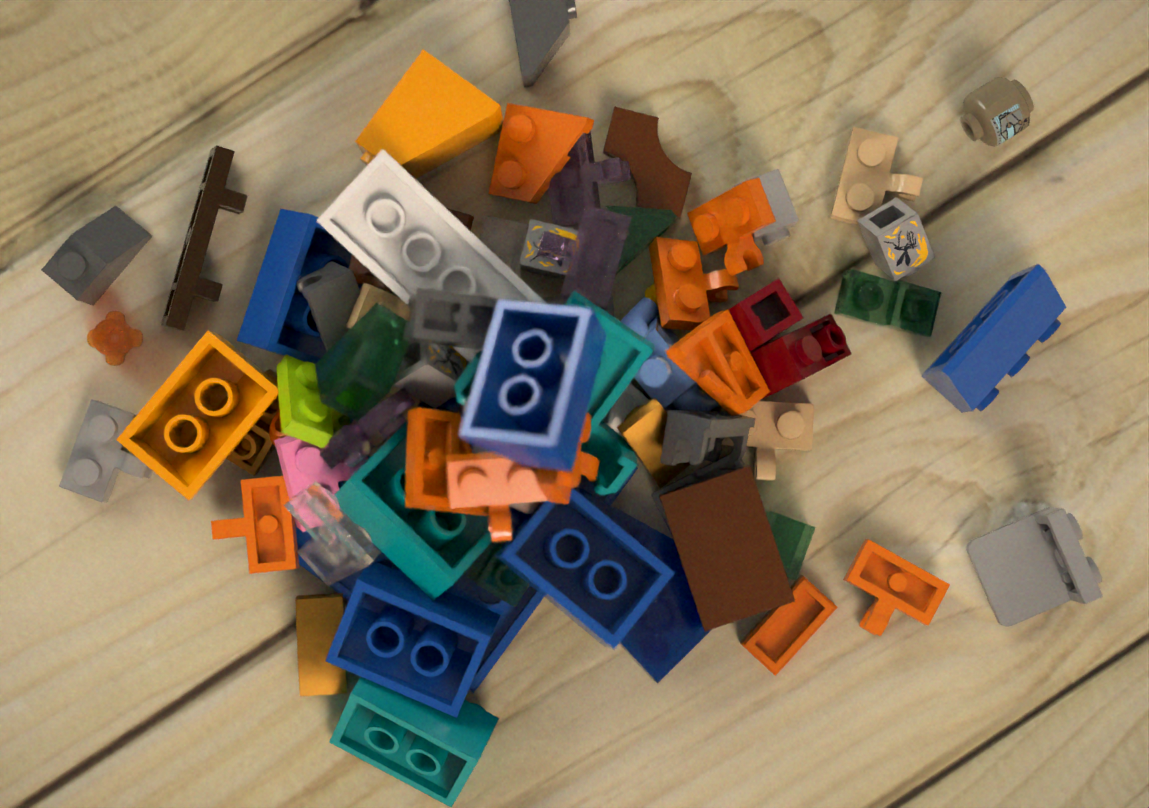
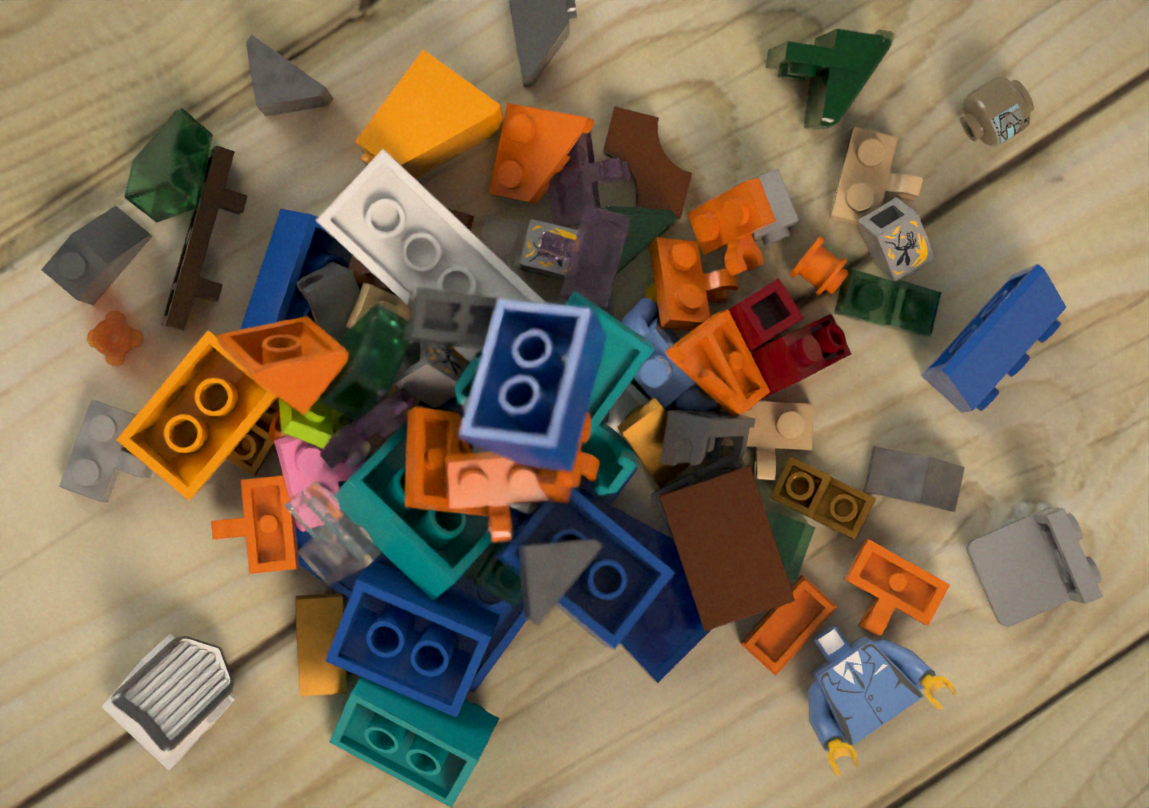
(170, 168): none -> clear green slope
(173, 697): none -> white piece
(280, 84): none -> flat silver slope
(287, 358): none -> orange slope
(550, 571): none -> flat silver slope
(821, 268): none -> orange brick
(822, 498): none -> pearl gold slope
(837, 68): none -> dark green piece
(864, 689): none -> medium blue torso
(914, 478): none -> flat silver slope

